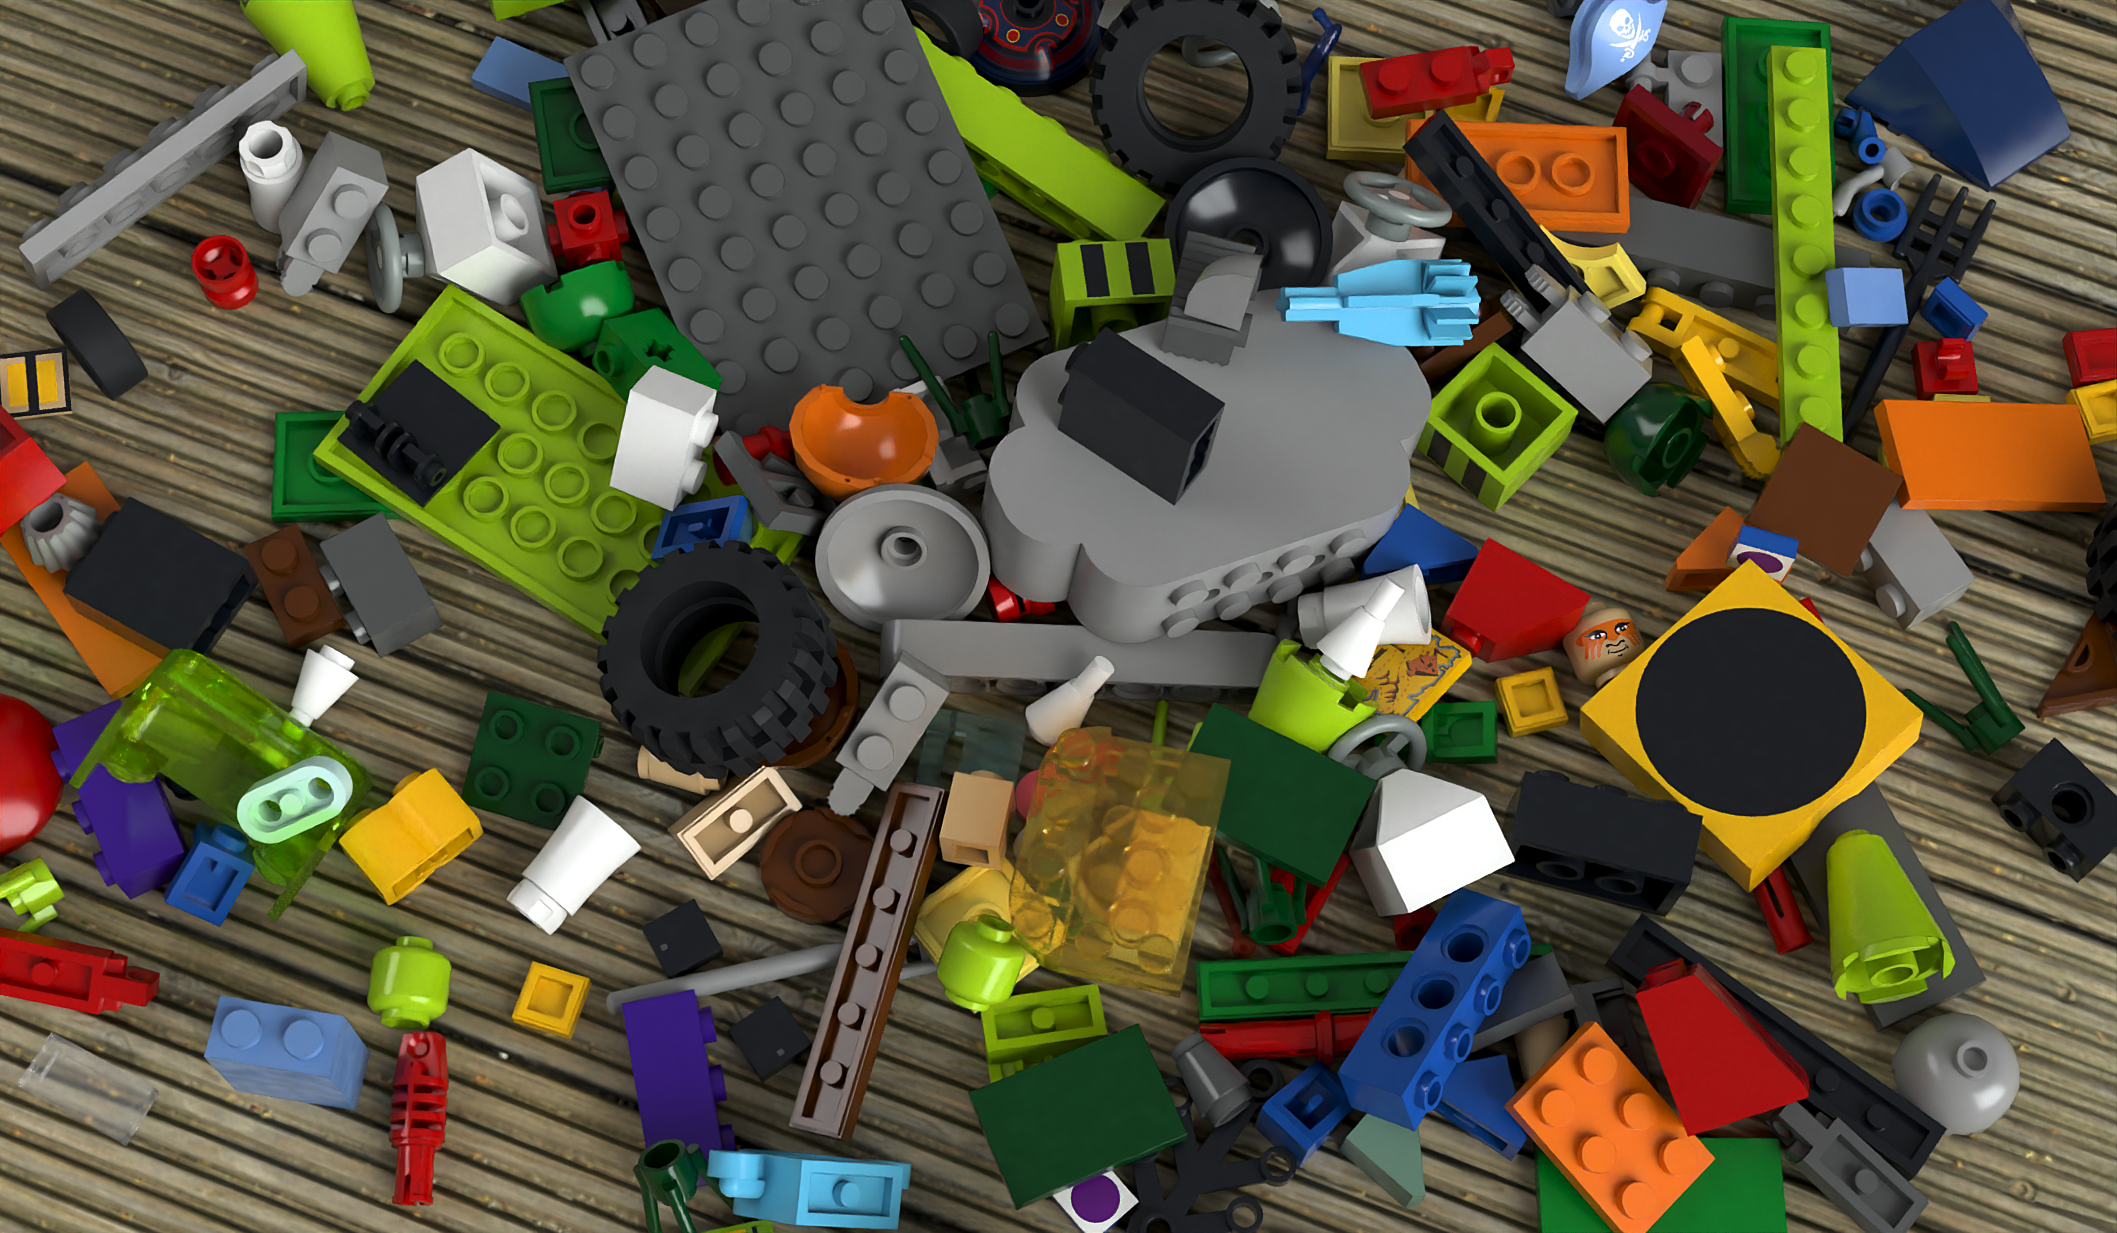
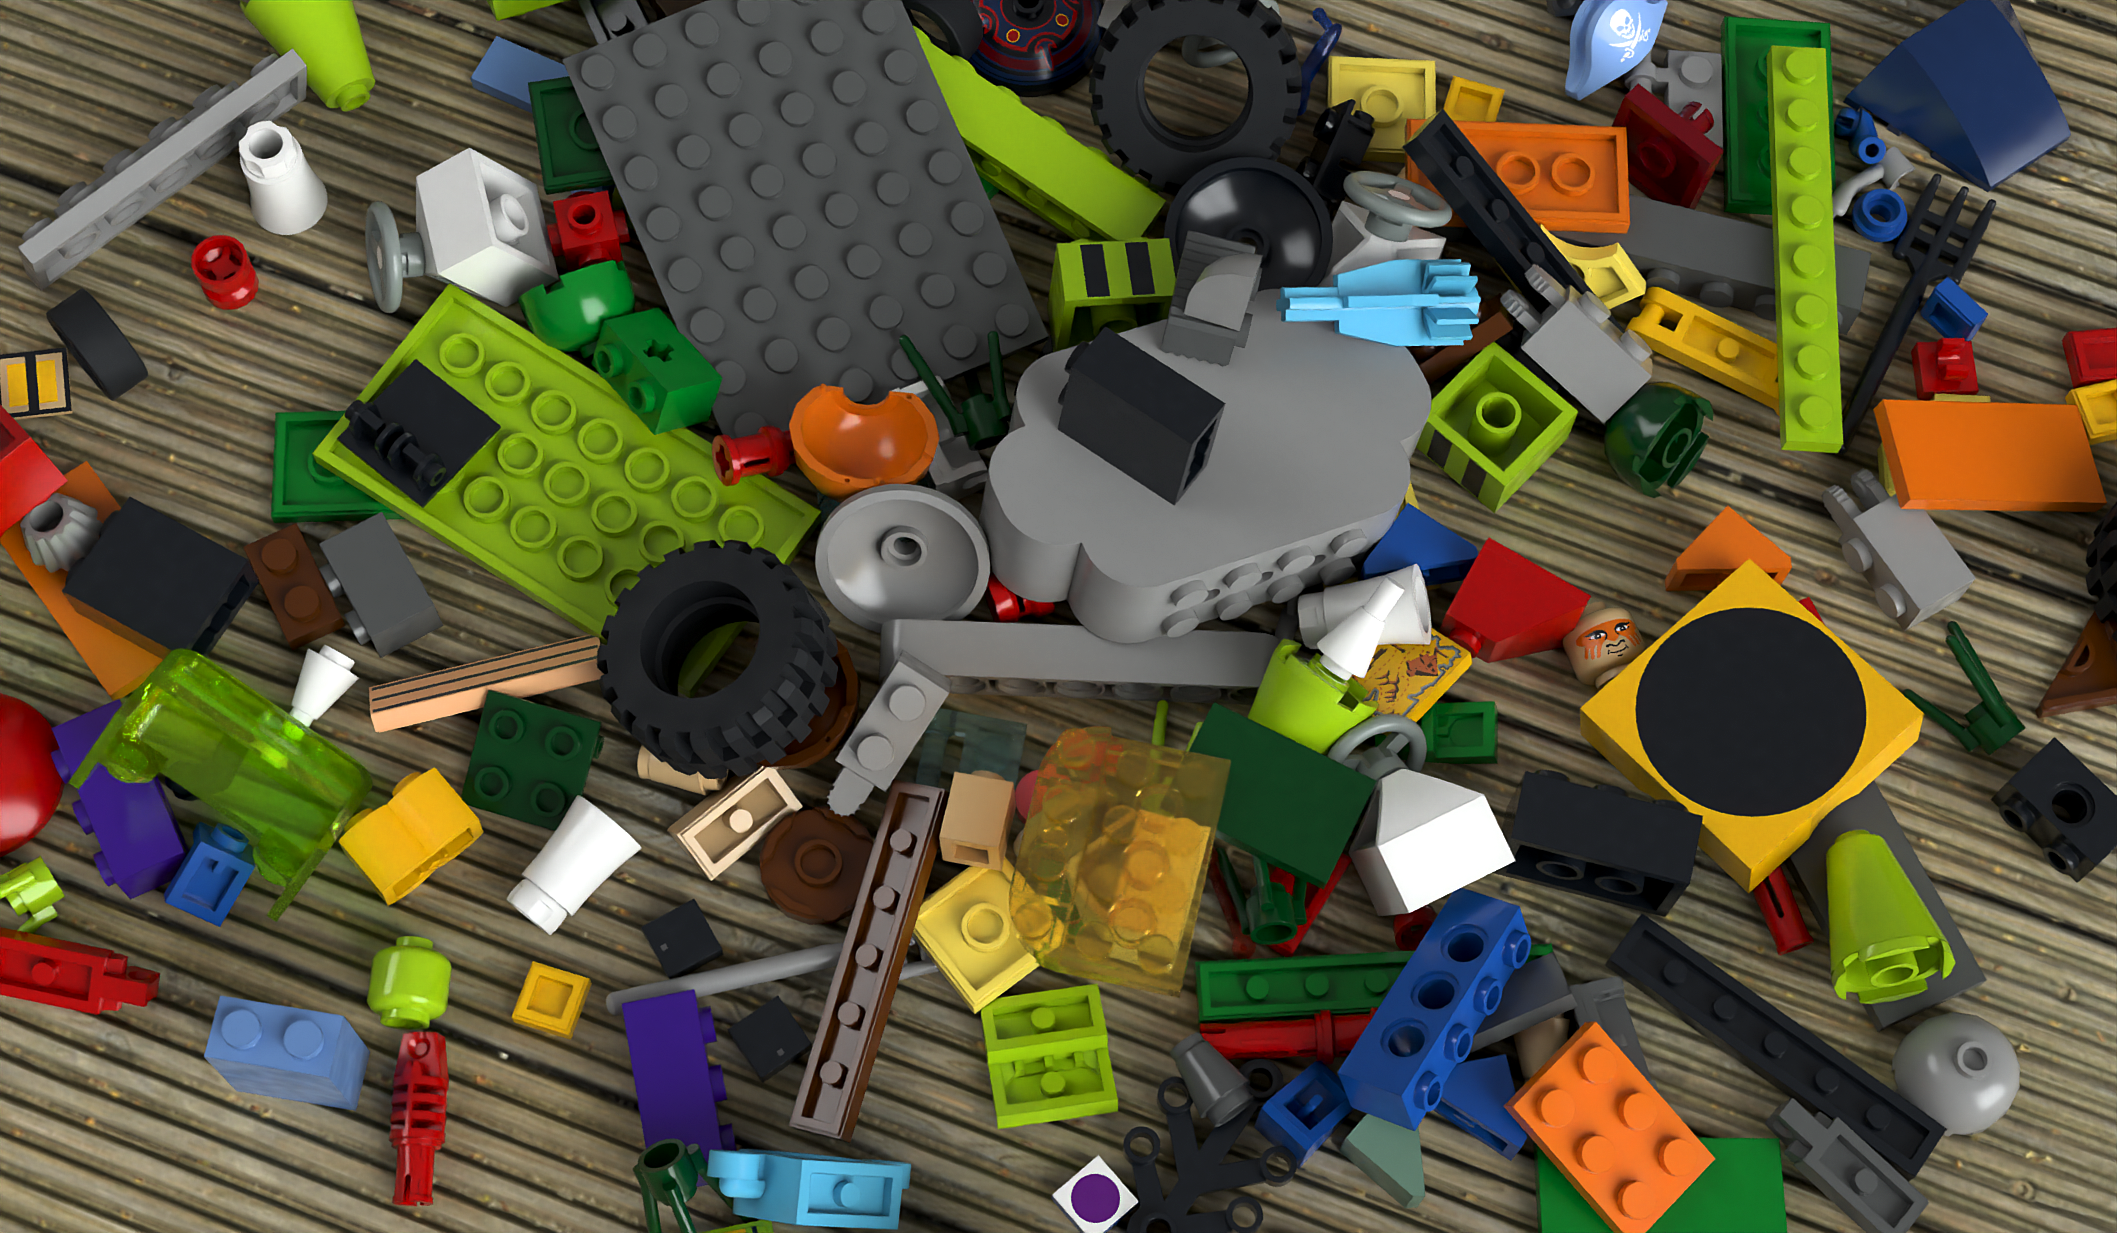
(88, 1088): clear tile -> none
(299, 798): plate -> none
(328, 211): light grey hinge -> none
(467, 685): none -> light nougat tile
(664, 438): white brick -> none
(704, 521): blue slope -> none
(777, 490): dark grey wing -> none
(980, 962): lime head -> none
(1067, 704): white cone -> none
(1077, 1116): dark green tile -> none
(1338, 138): none -> black hinge
(1432, 79): red hinge -> none
(1530, 702): yellow tile -> none
(1714, 1050): red slope -> none
(1732, 417): yellow hinge -> none
(1767, 549): tile -> none
(1824, 499): reddish brown tile -> none
(1866, 297): medium blue tile -> none

